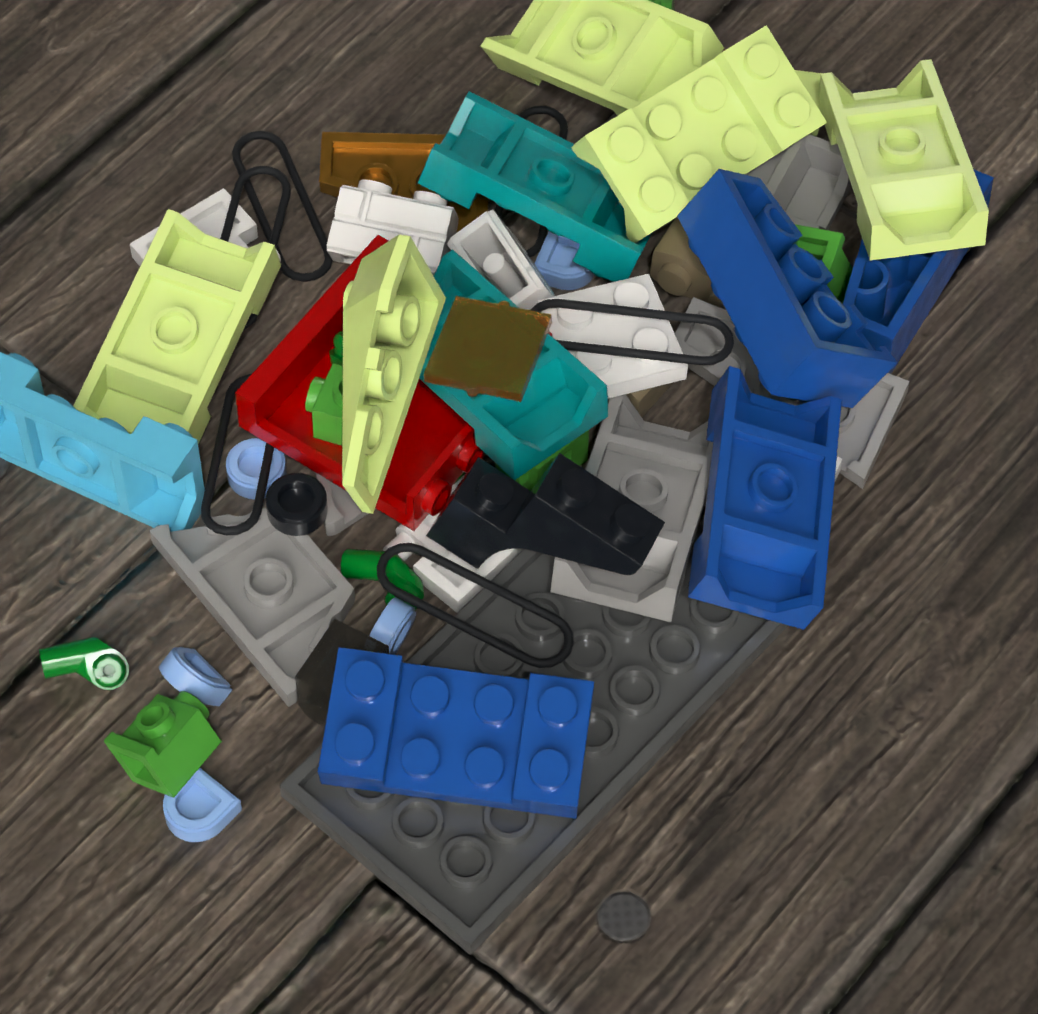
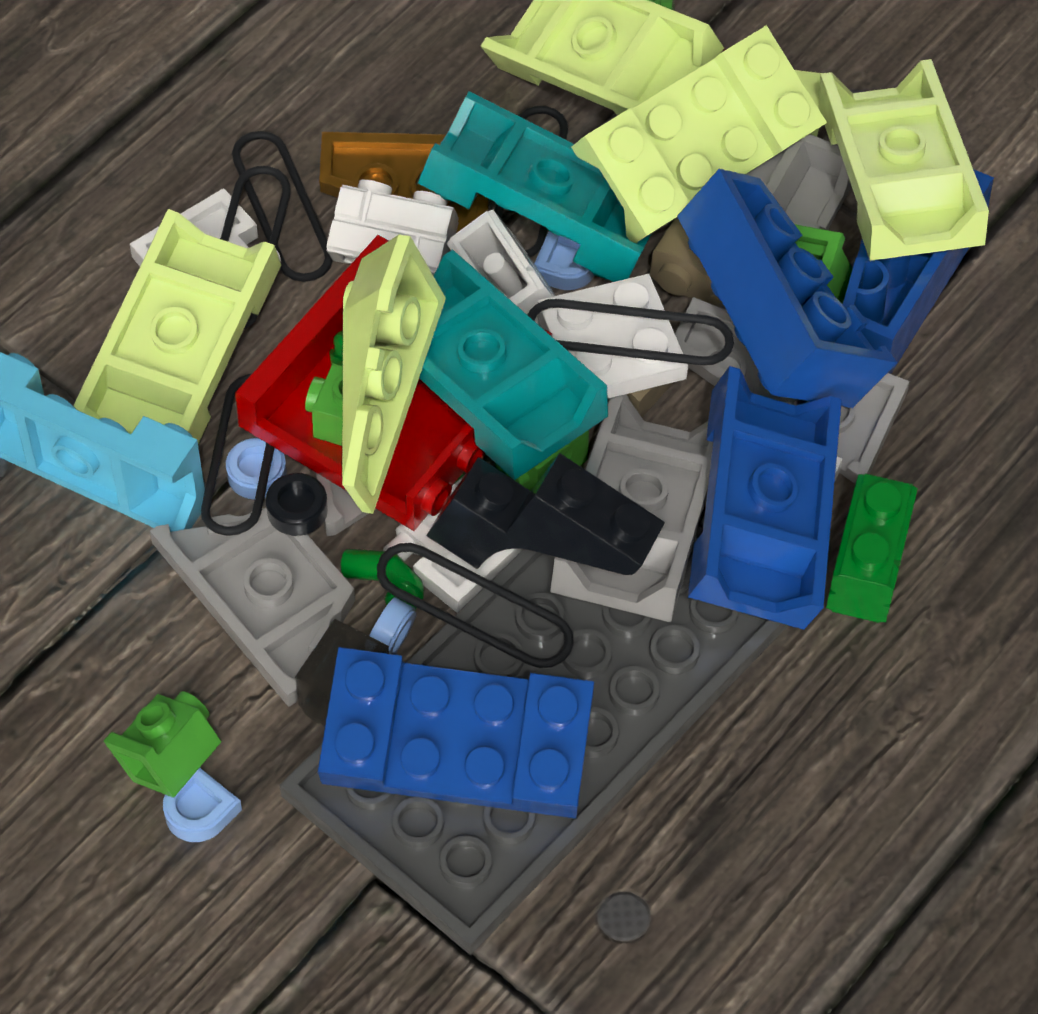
(89, 659): green arm -> none
(193, 674): light blue tile -> none
(488, 348): clear orange piece -> none
(871, 548): none -> green brick

